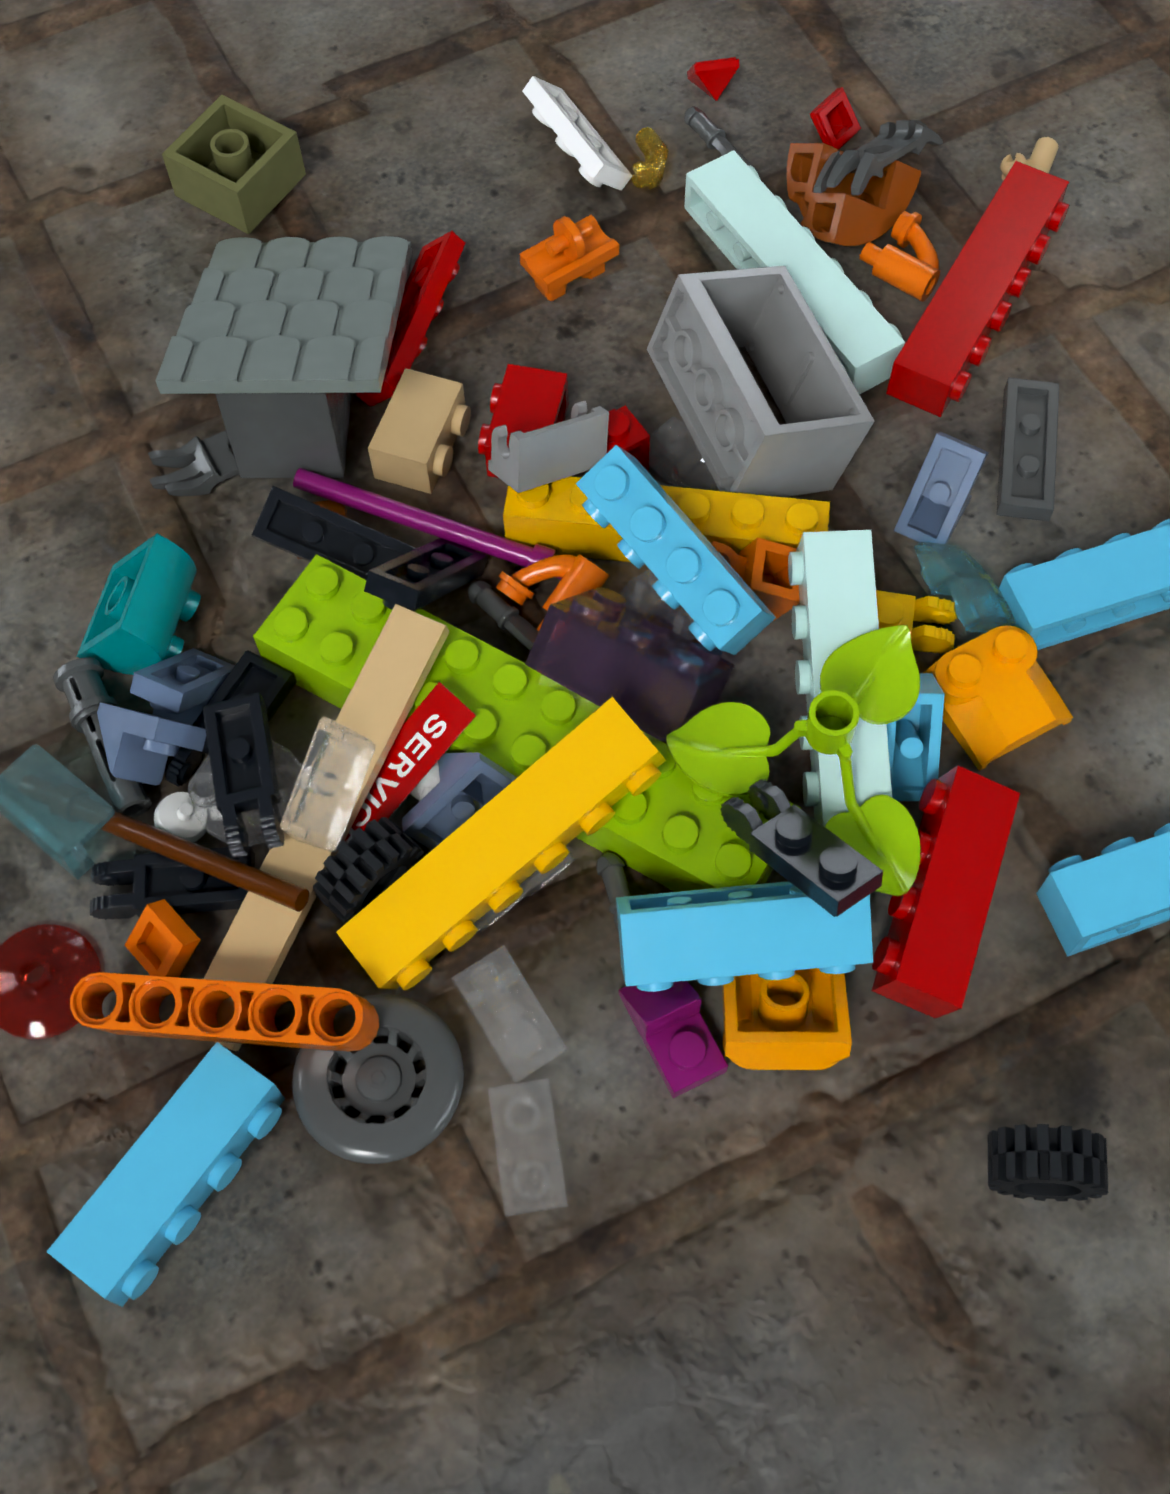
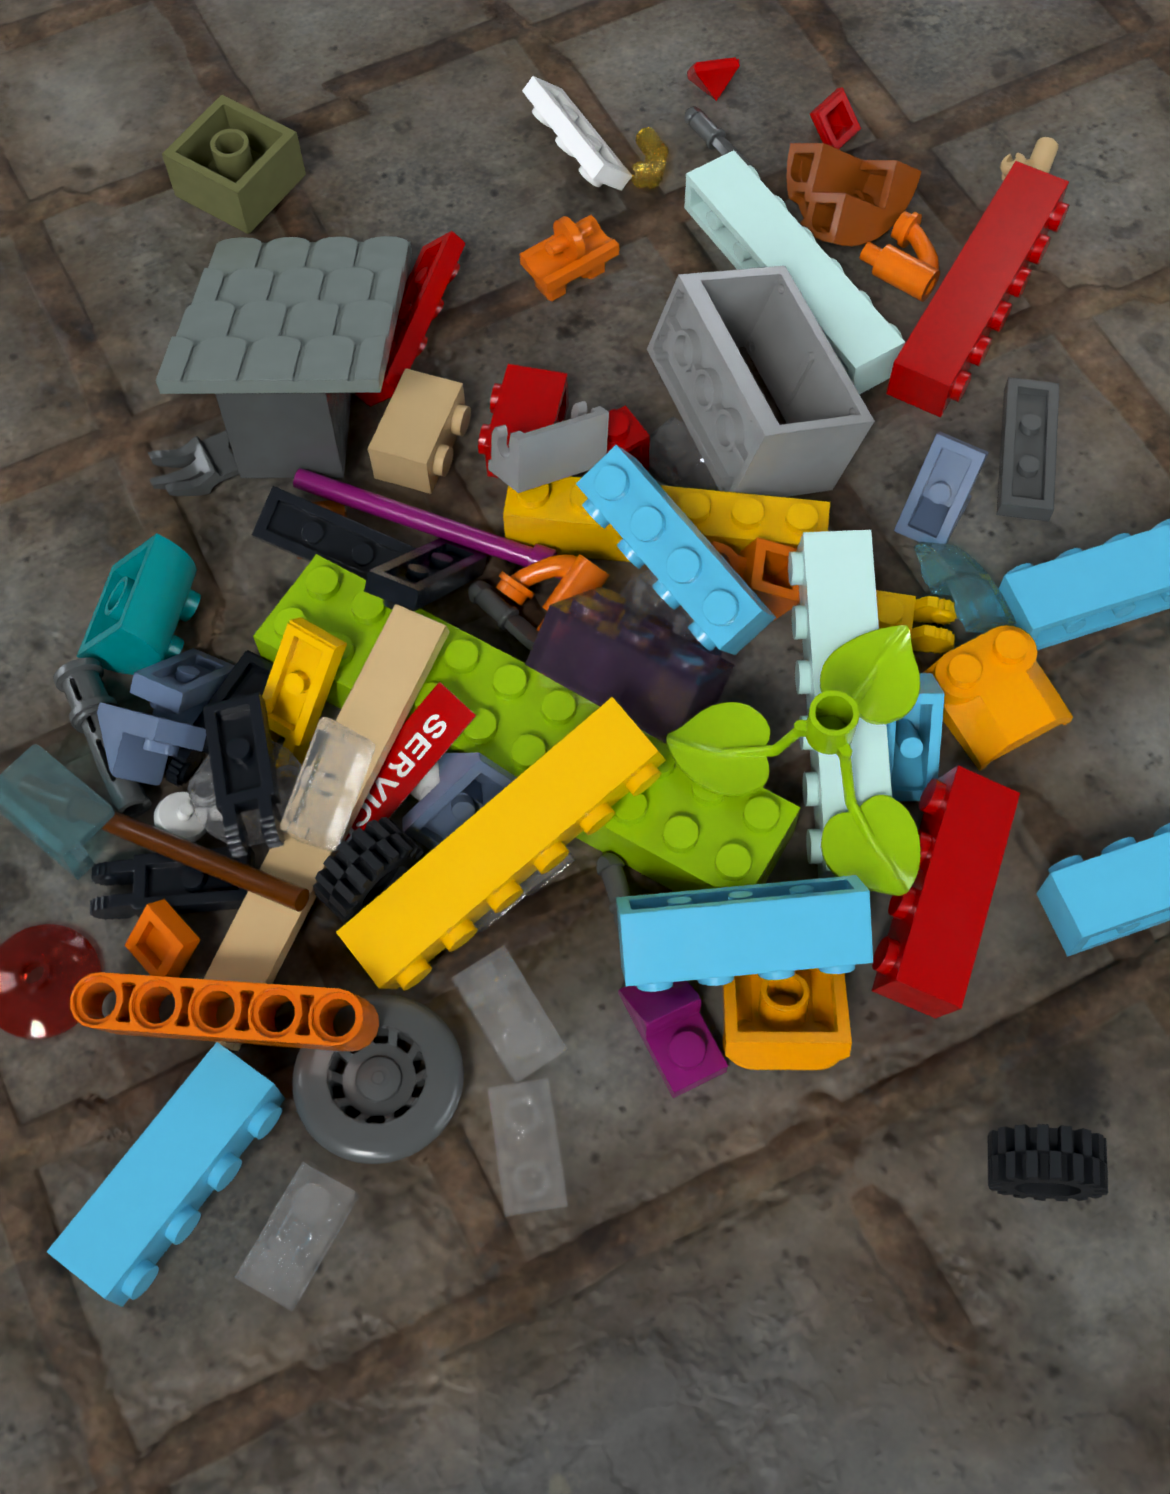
(297, 1236): none -> clear hinge
(301, 683): none -> yellow hinge
(802, 849): black hinge -> none
(892, 140): dark grey piece -> none

